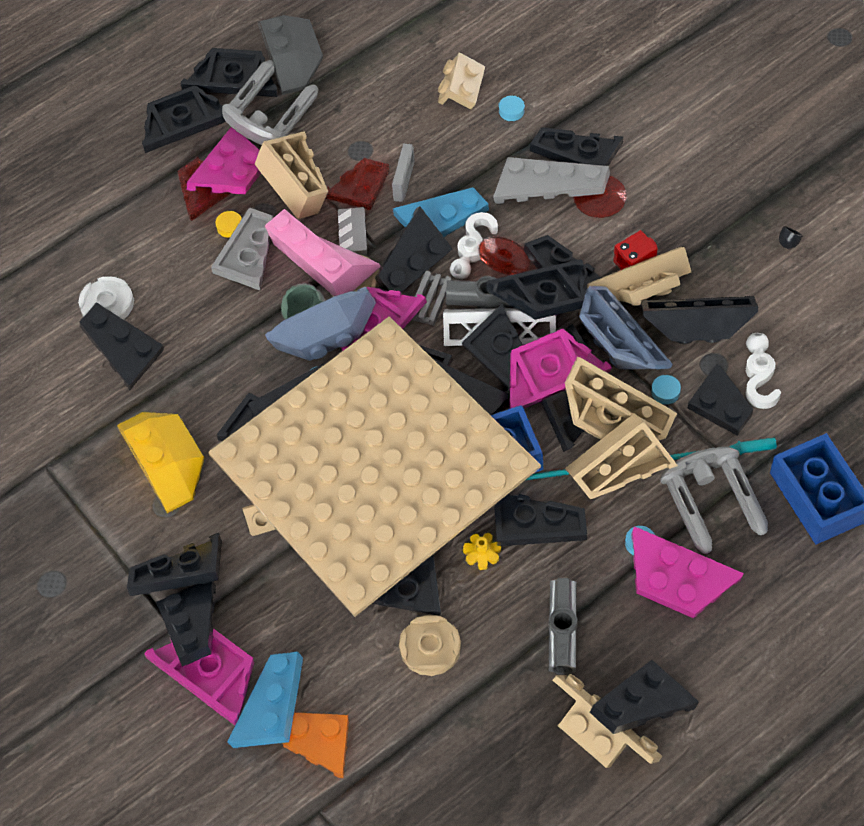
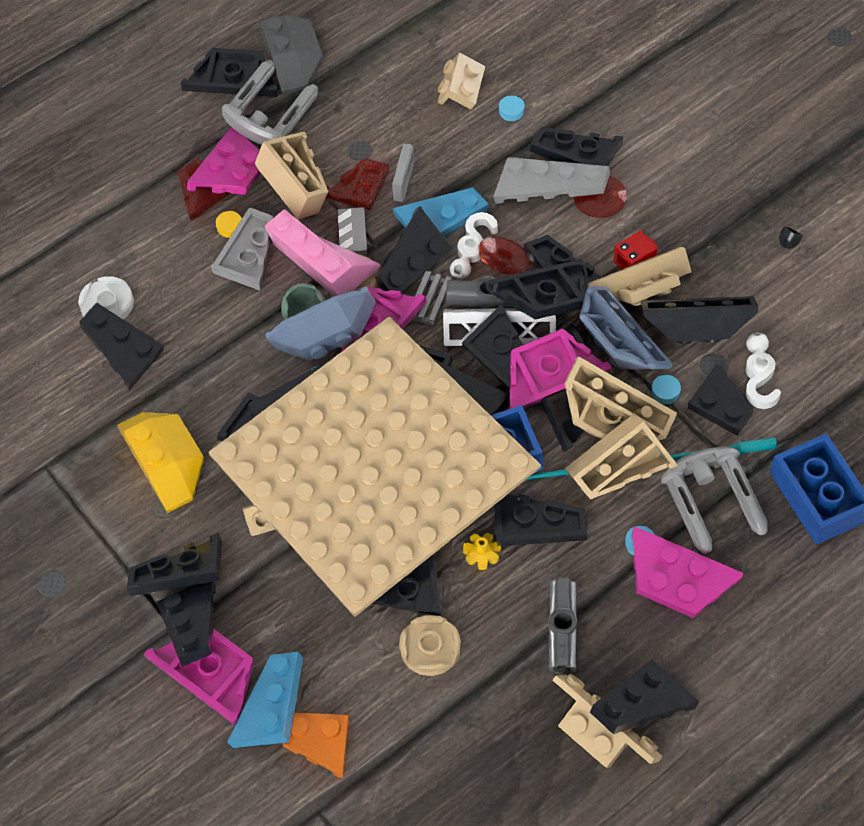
(180, 117): black wing -> none

